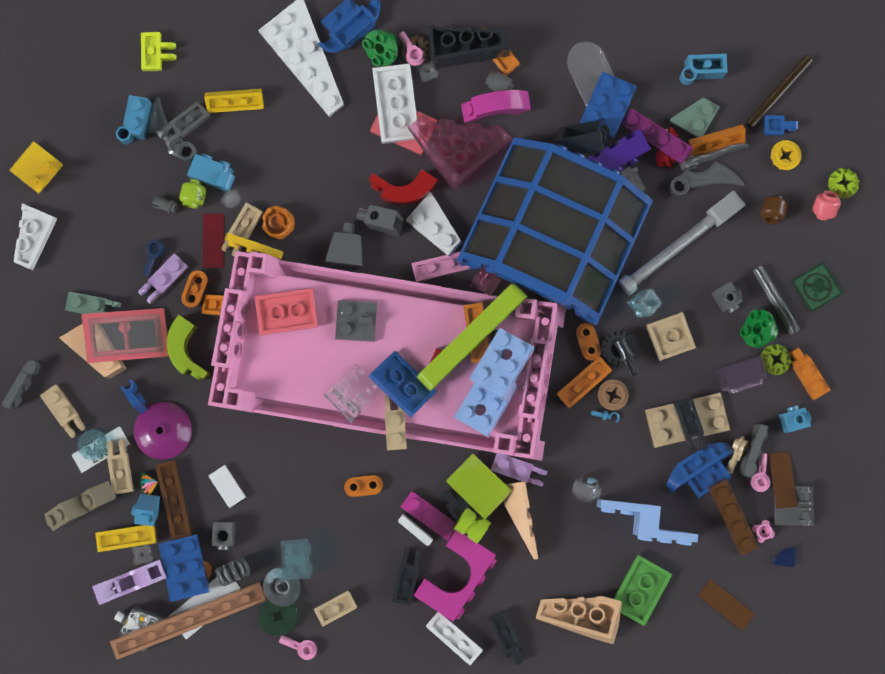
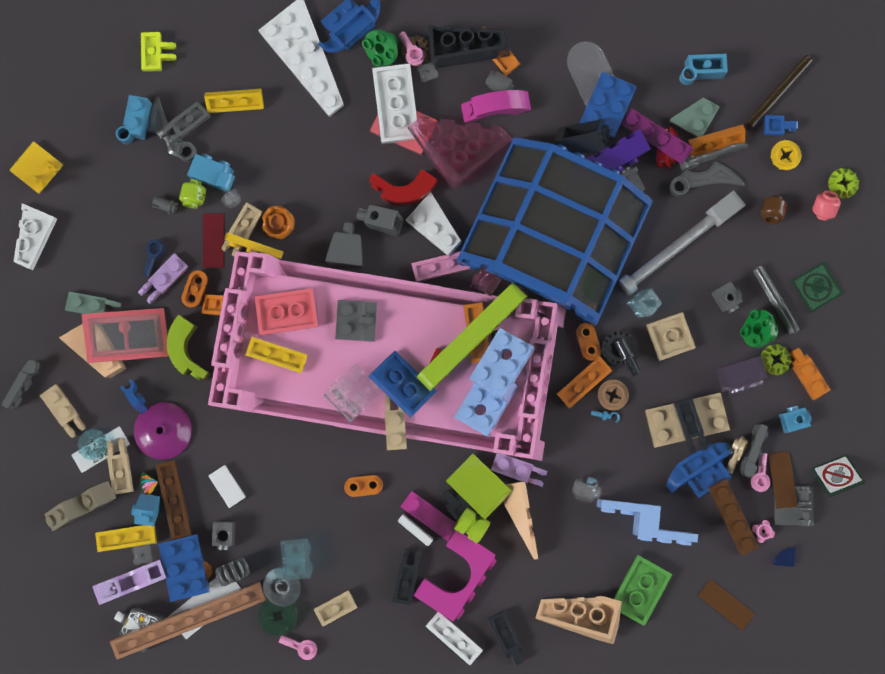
(276, 355): none -> yellow plate
(838, 475): none -> piece

